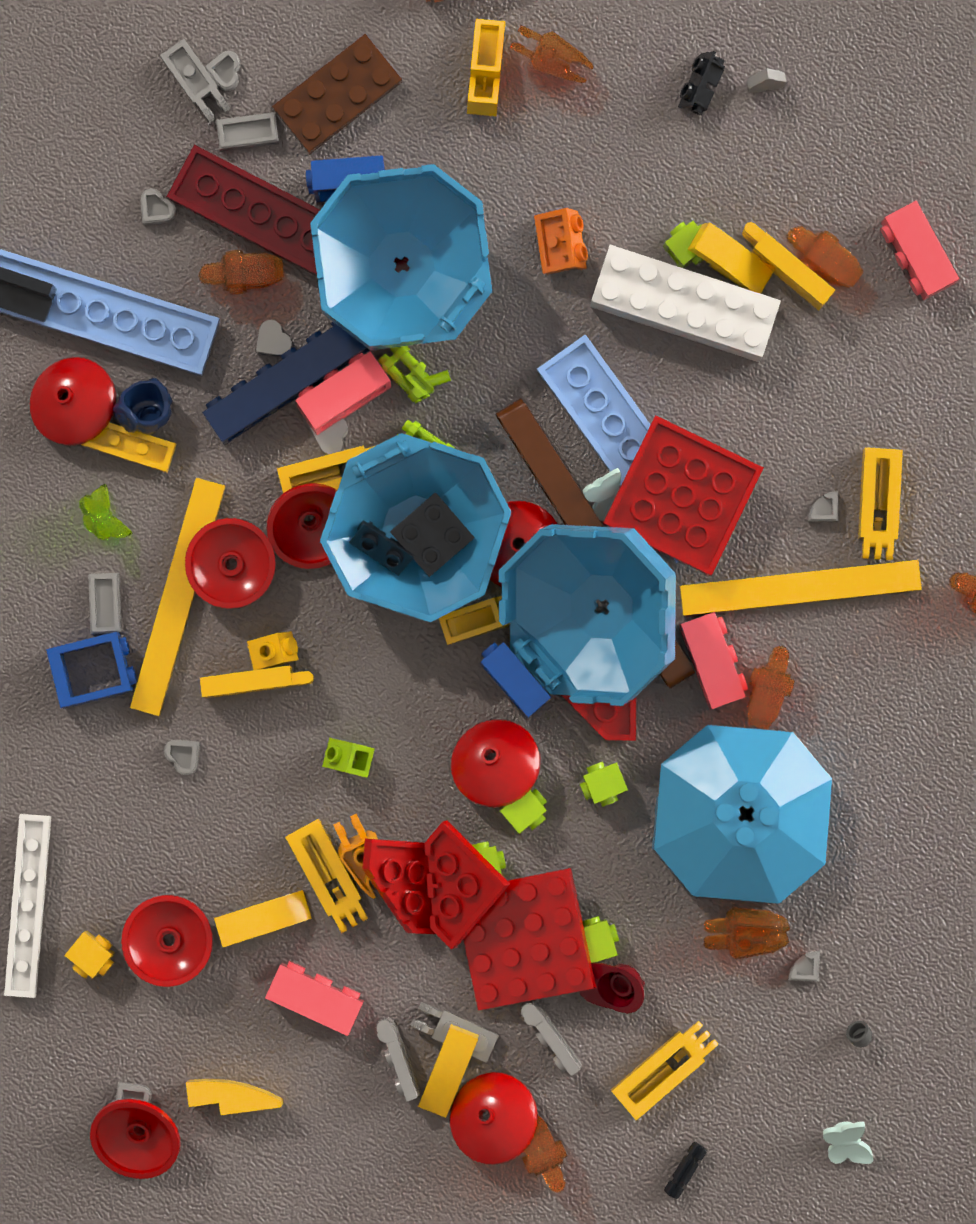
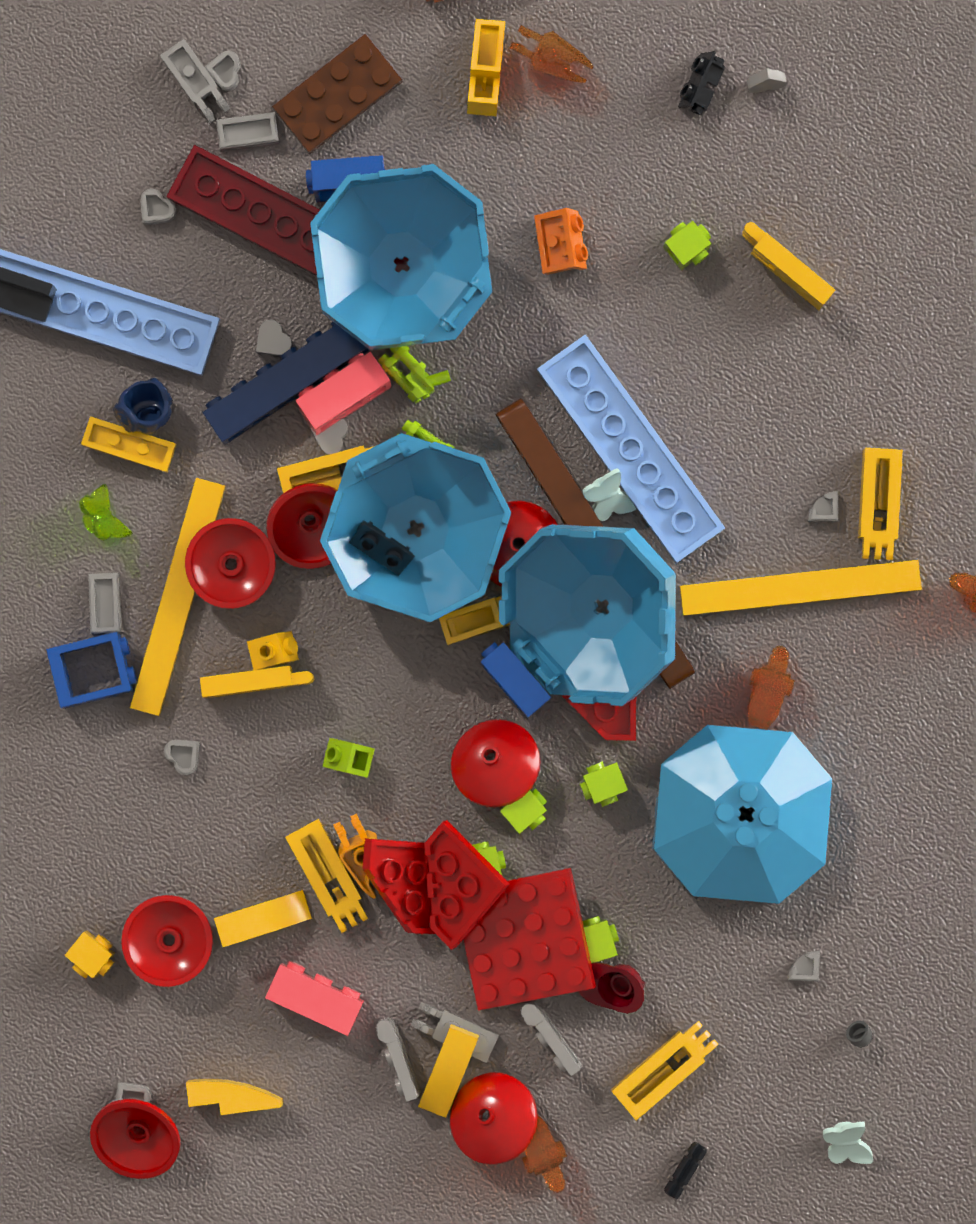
(27, 905): white plate -> none
(85, 409): red dish -> none
(242, 271): clear orange hinge -> none
(432, 534): black hinge -> none
(684, 495): red plate -> none
(685, 303): white brick -> none
(713, 660): coral brick -> none
(730, 258): yellow slope -> none
(747, 932): clear orange hinge -> none
(825, 256): clear orange hinge -> none
(918, 251): coral brick -> none

